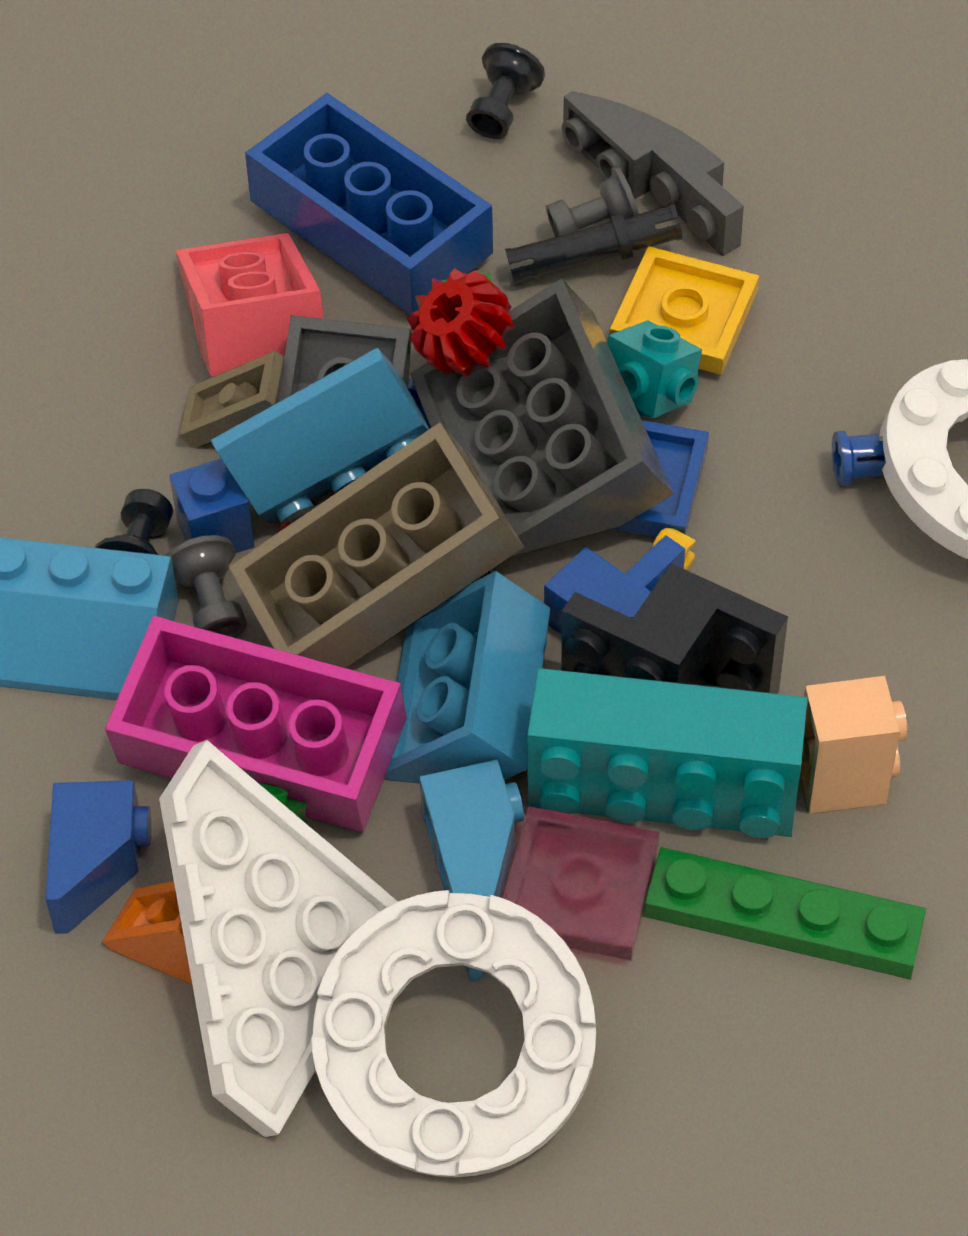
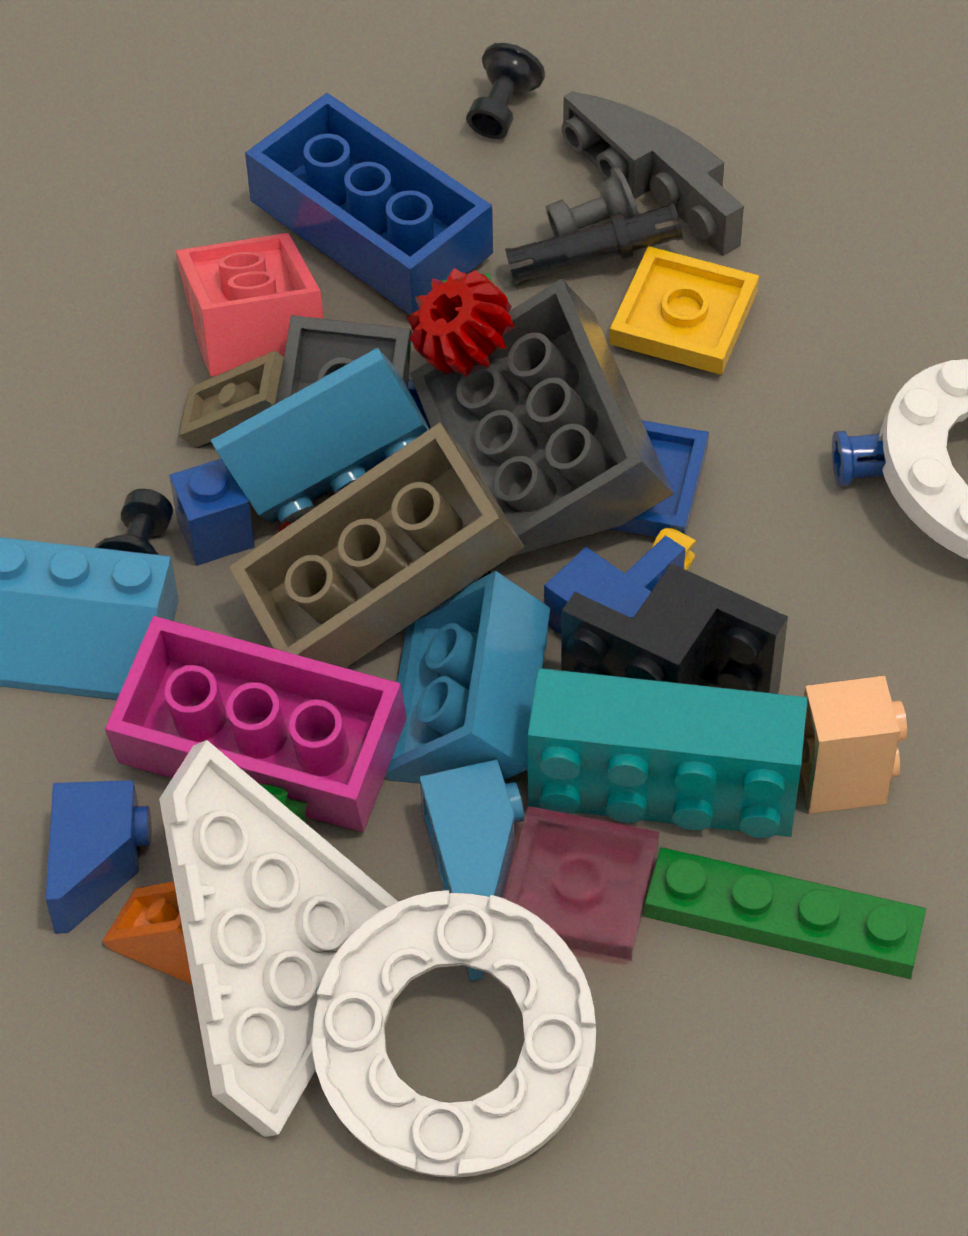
(201, 566): dark grey piece -> none
(656, 367): teal brick -> none

